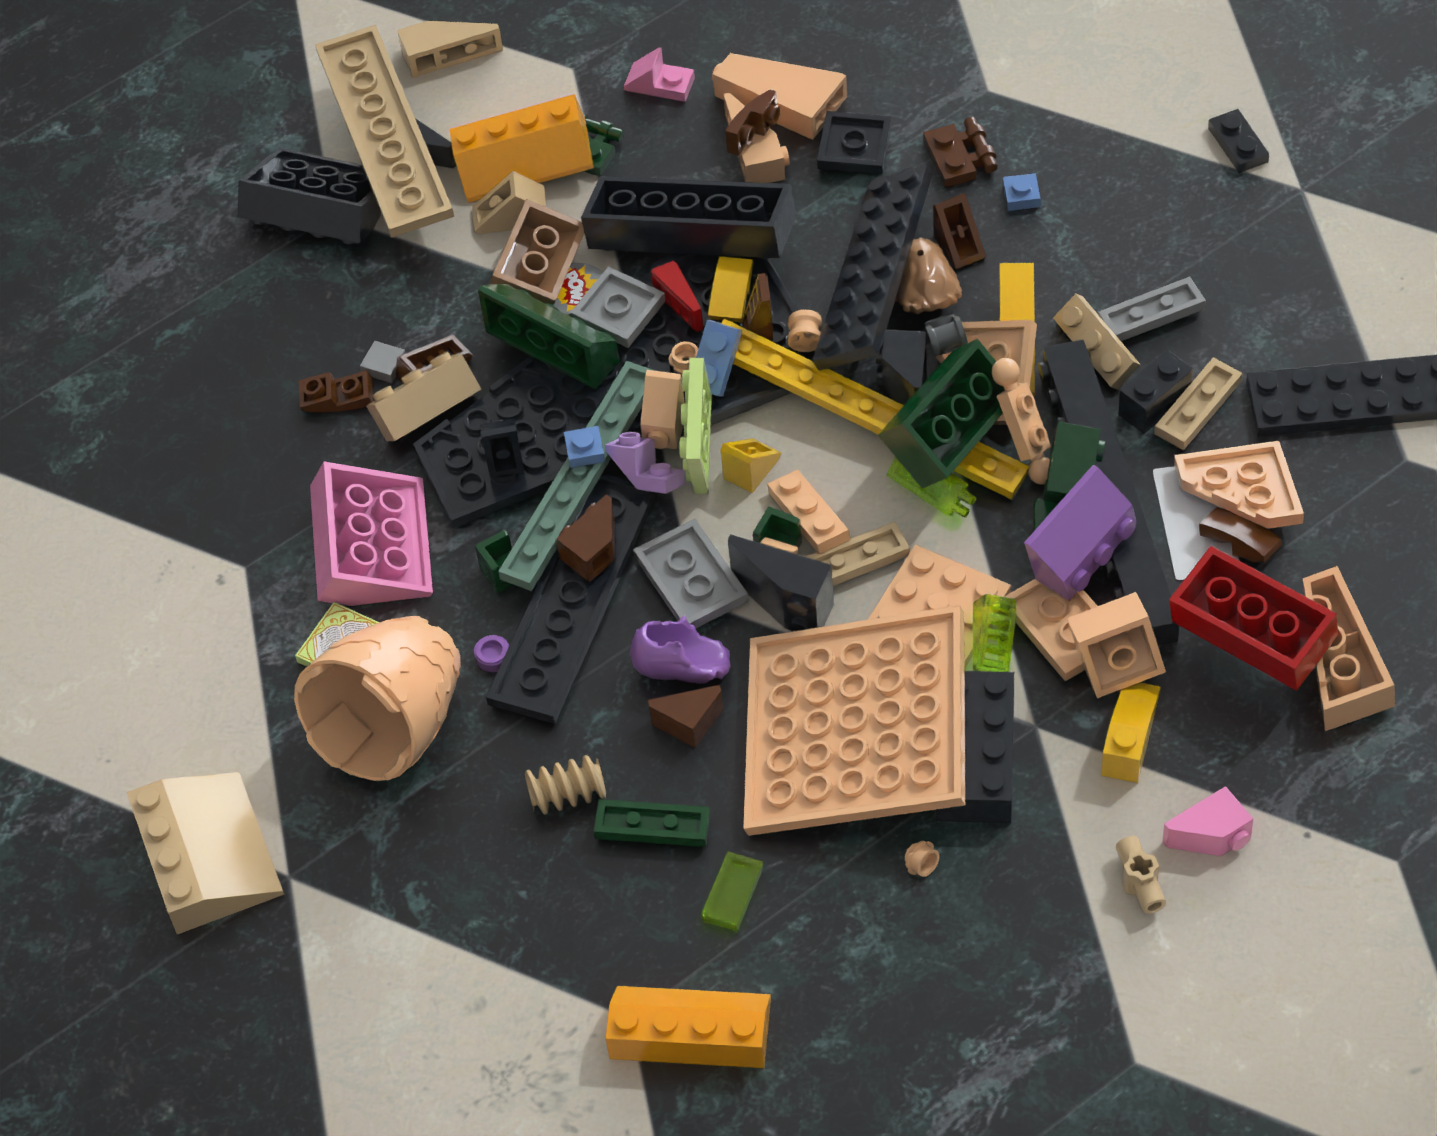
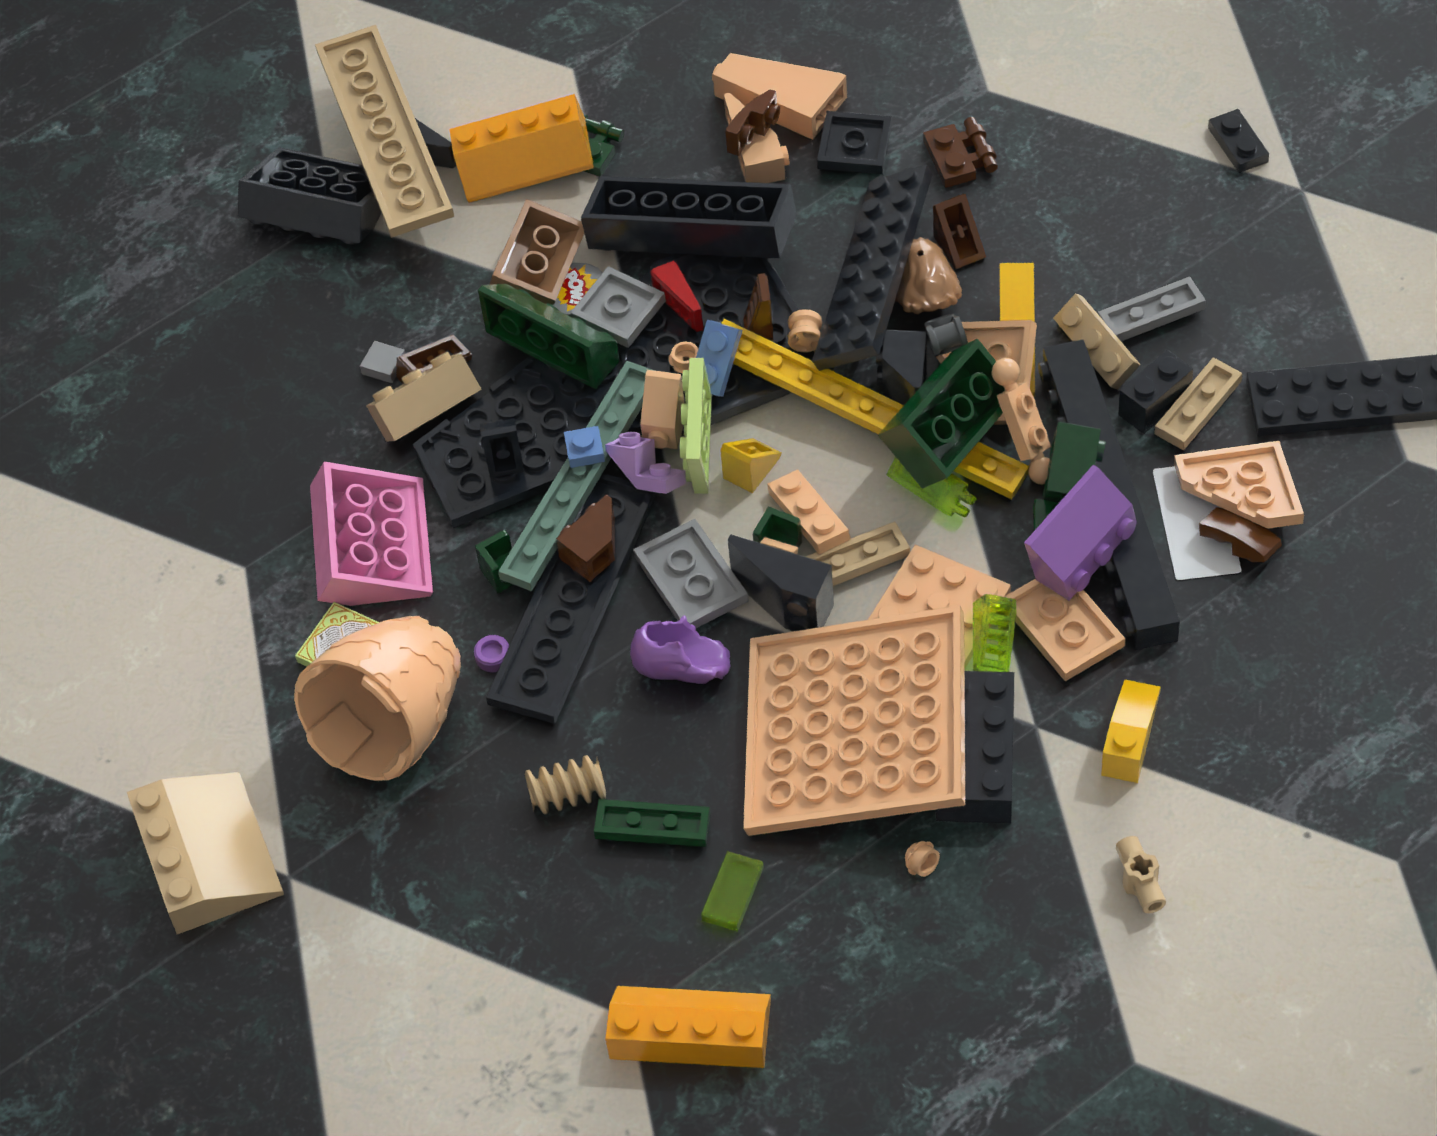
(329, 394): reddish brown slope -> none
(444, 44): tan slope -> none
(503, 204): tan slope -> none
(657, 79): bright pink slope -> none
(687, 714): reddish brown slope -> none
(730, 289): yellow slope -> none
(1021, 192): medium blue plate -> none
(1116, 644): light nougat slope -> none
(1210, 826): bright pink slope -> none
(1253, 617): red brick -> none
(1351, 671): light nougat wedge -> none

